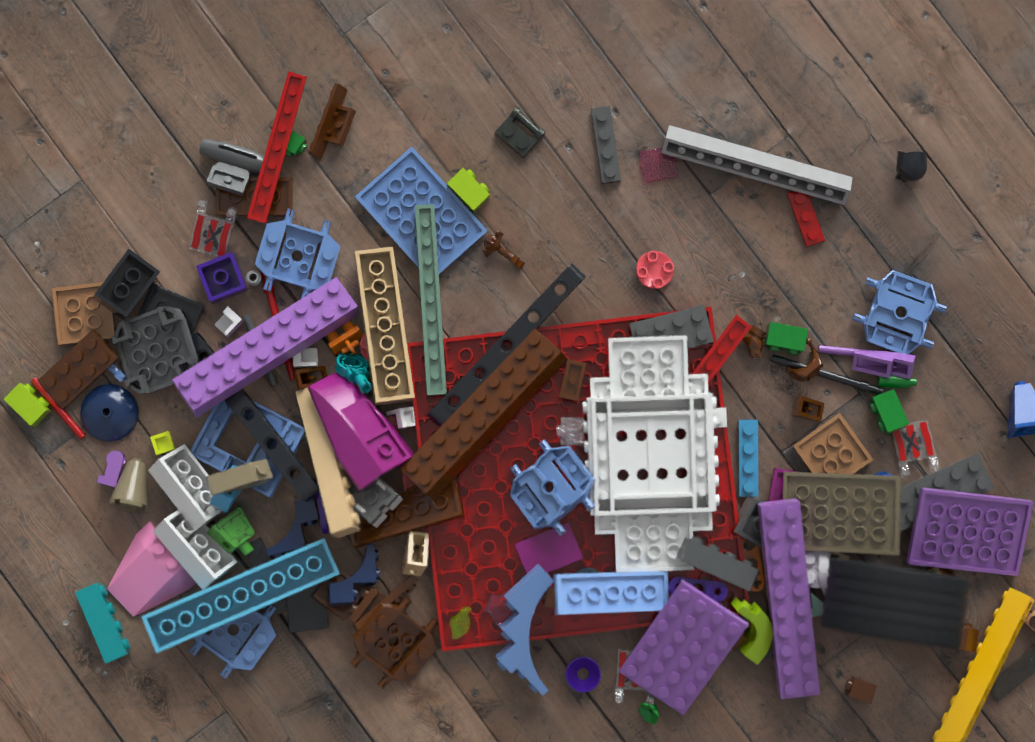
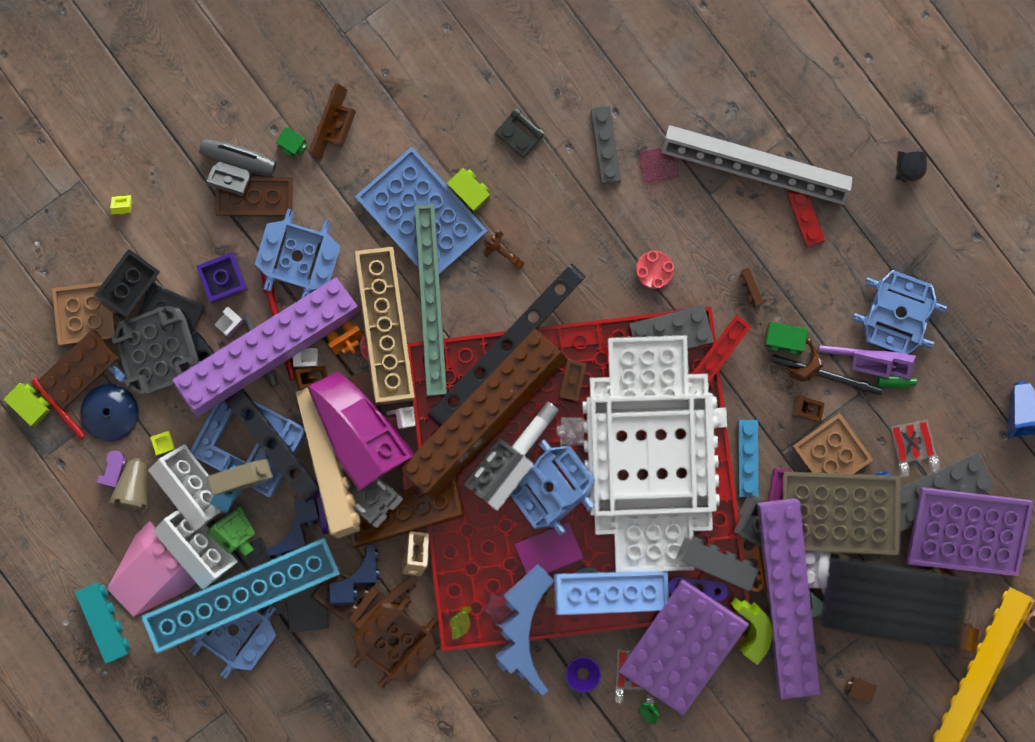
(121, 205): none -> neon yellow plate
(211, 233): flag -> none
(250, 275): light grey pin -> none
(277, 147): red plate -> none
(358, 374): teal pin -> none
(505, 464): none -> piece
(753, 295): none -> reddish brown plate
(753, 341): reddish brown animal -> none
(888, 412): green brick -> none

